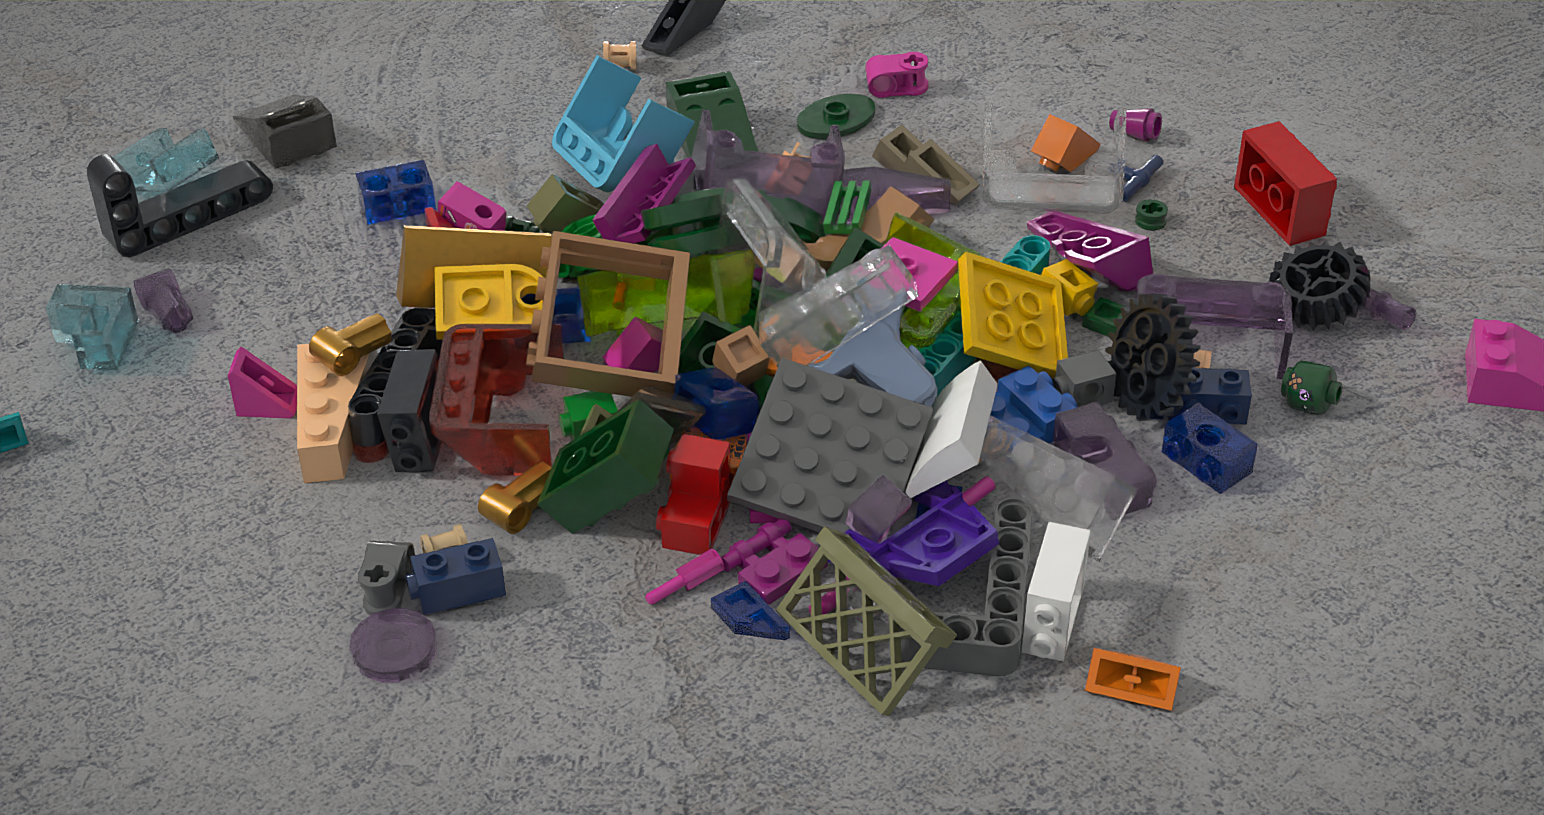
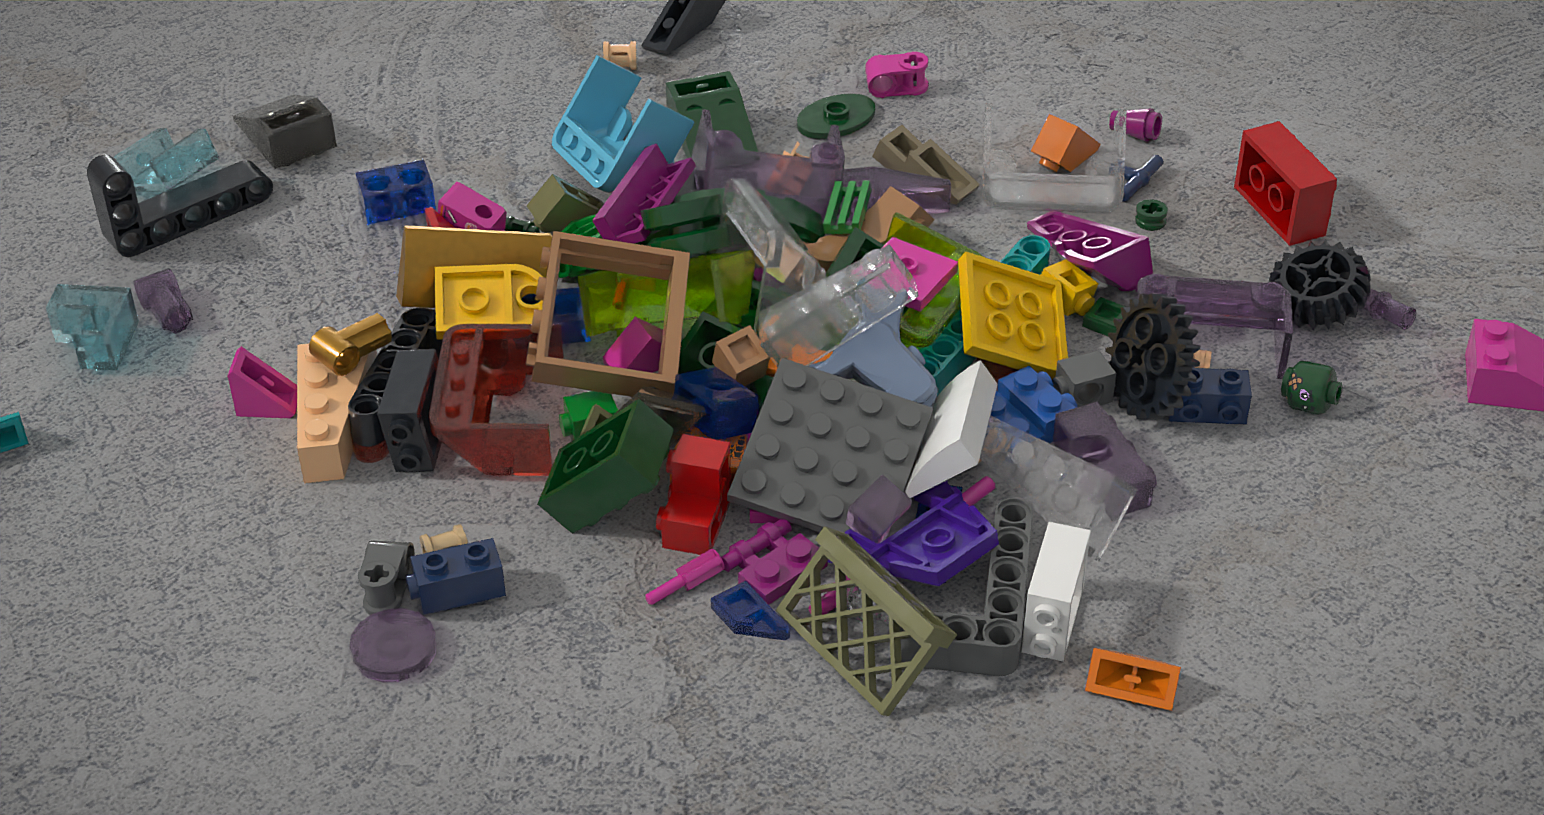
(513, 504): pearl gold piece -> none
(1209, 448): clear blue brick -> none

